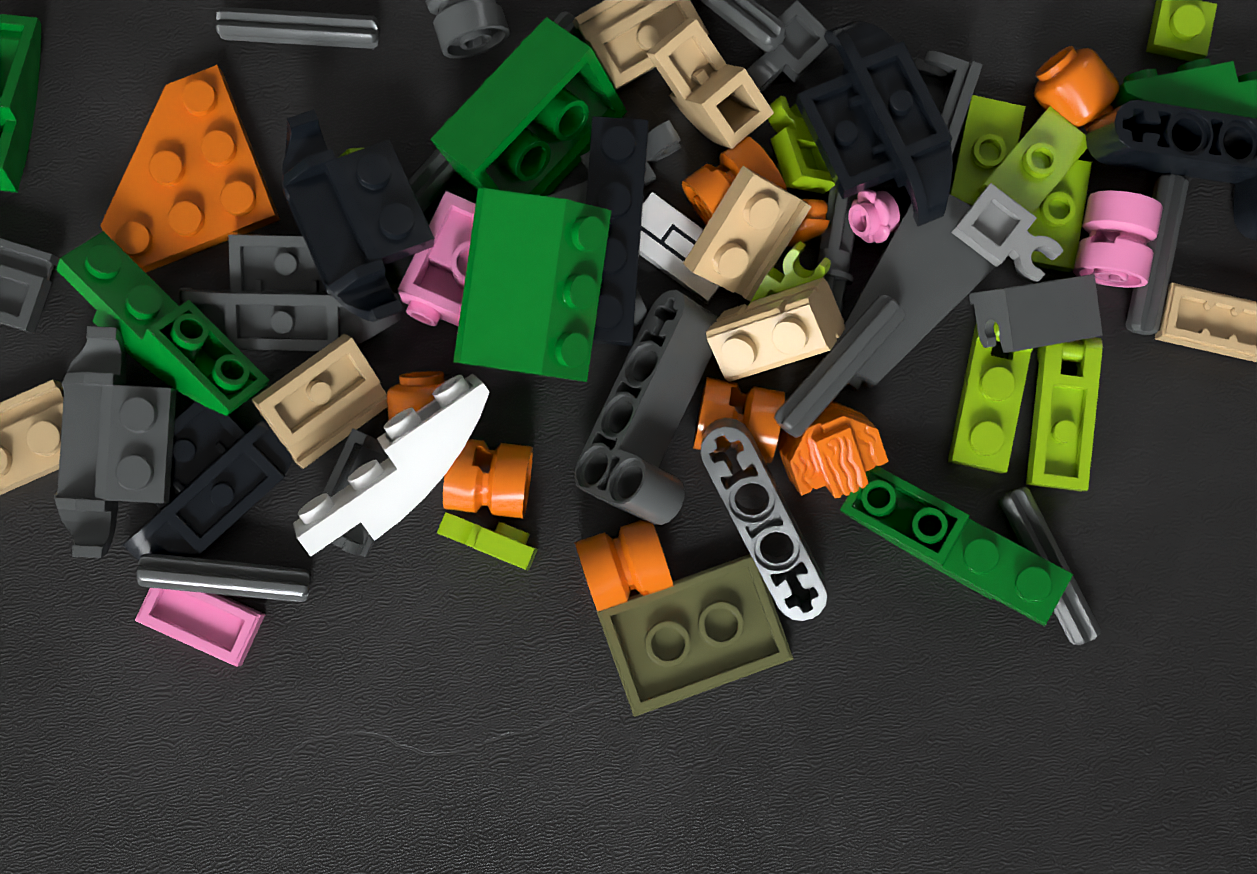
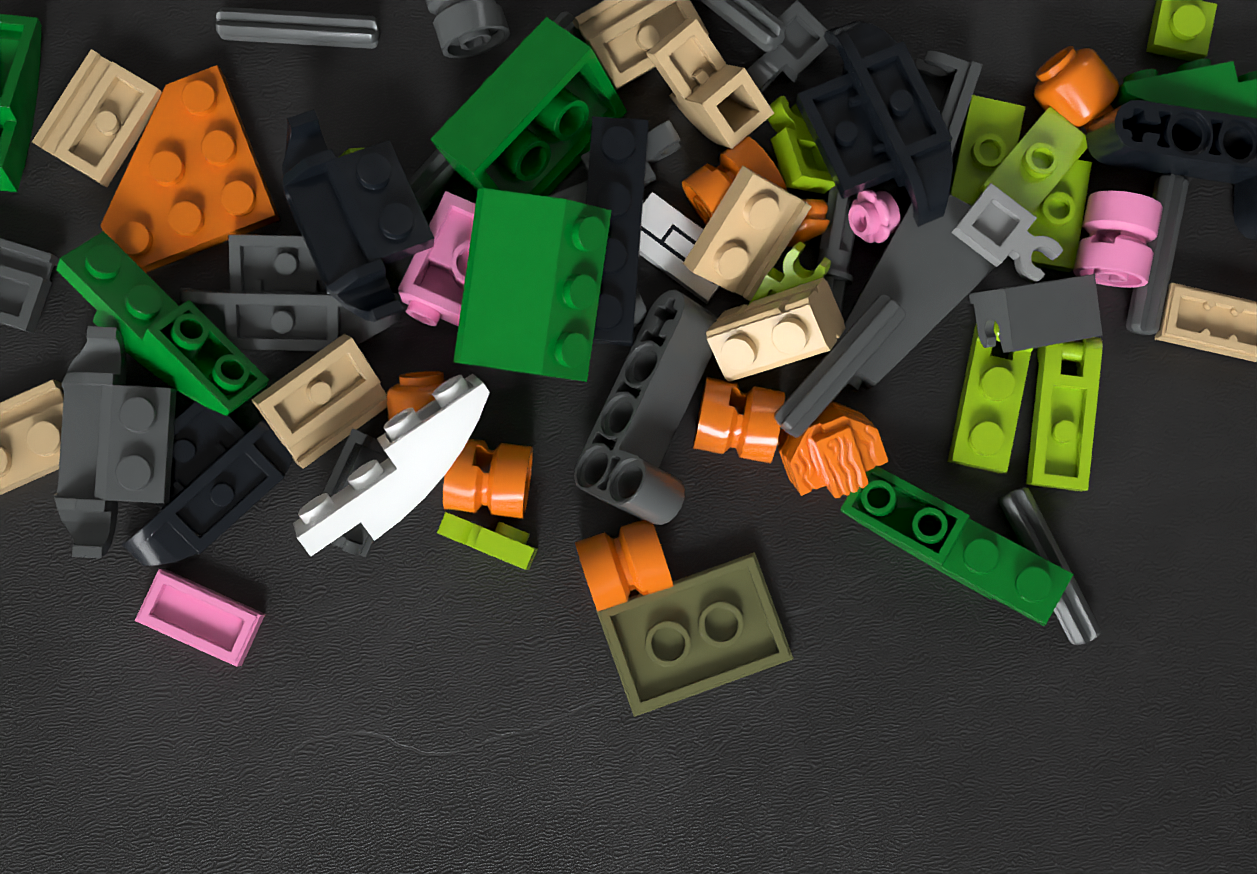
(98, 118): none -> tan plate
(223, 577): dark grey axle -> none
(759, 522): beam -> none

